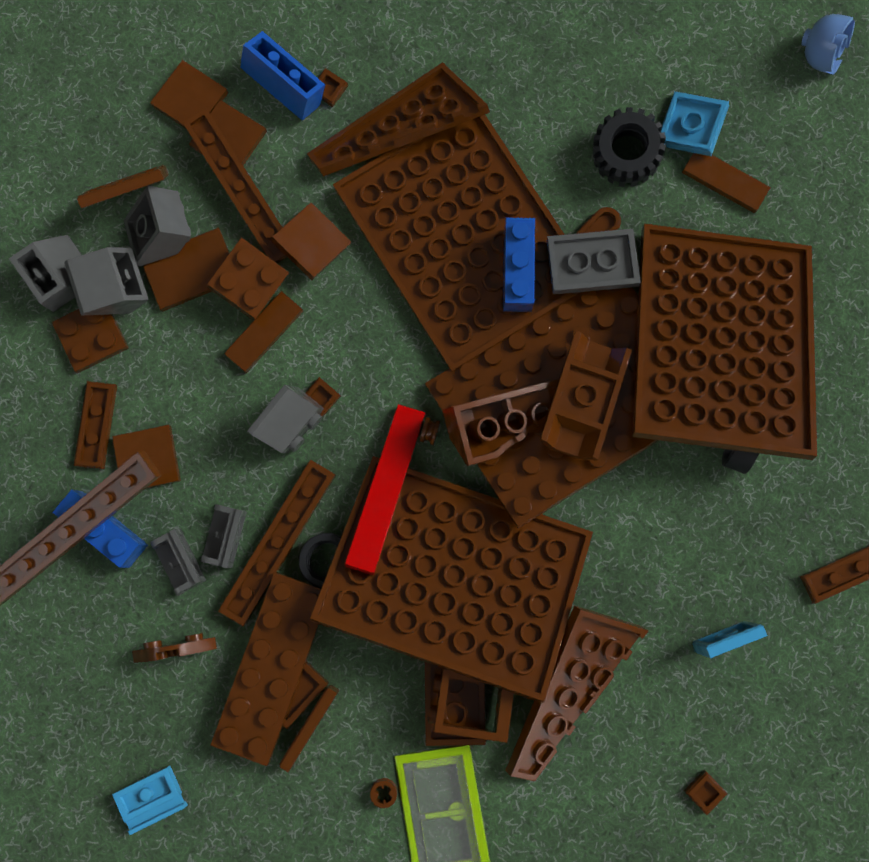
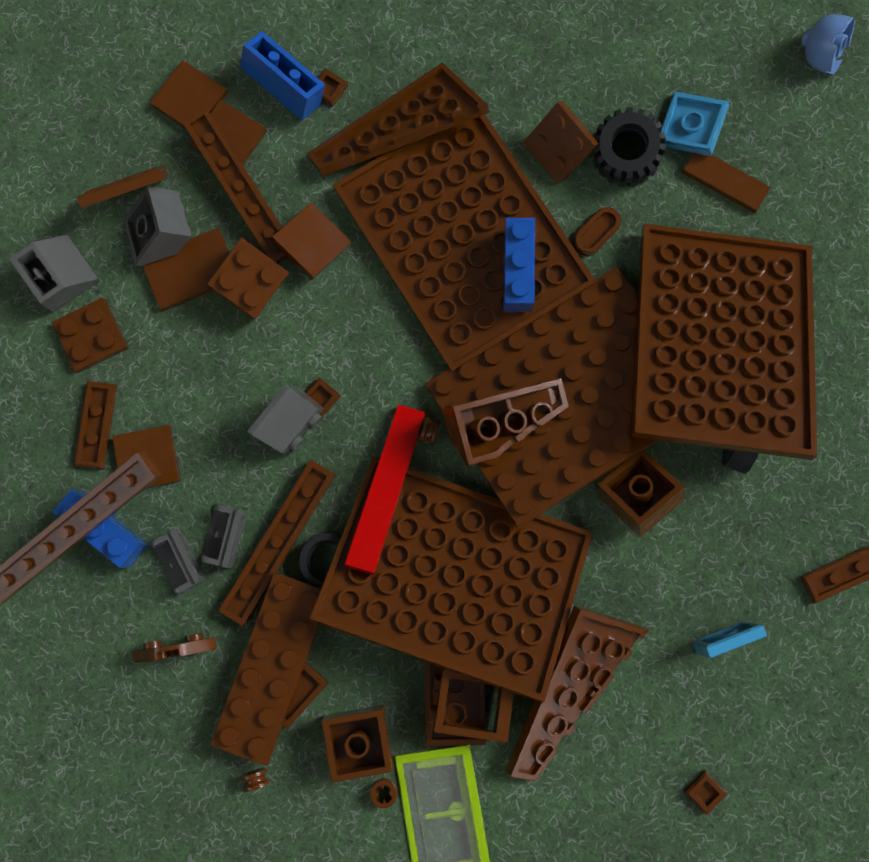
(106, 281): dark grey slope -> none
(149, 800): dark azure plate -> none
(254, 779): none -> reddish brown bush
(263, 332): reddish brown tile -> none
(308, 728): reddish brown tile -> none
(357, 743): none -> reddish brown brick
(560, 142): none -> reddish brown plate
(585, 398): reddish brown piece -> none
(593, 261): dark grey plate -> none
(641, 492): none -> reddish brown brick

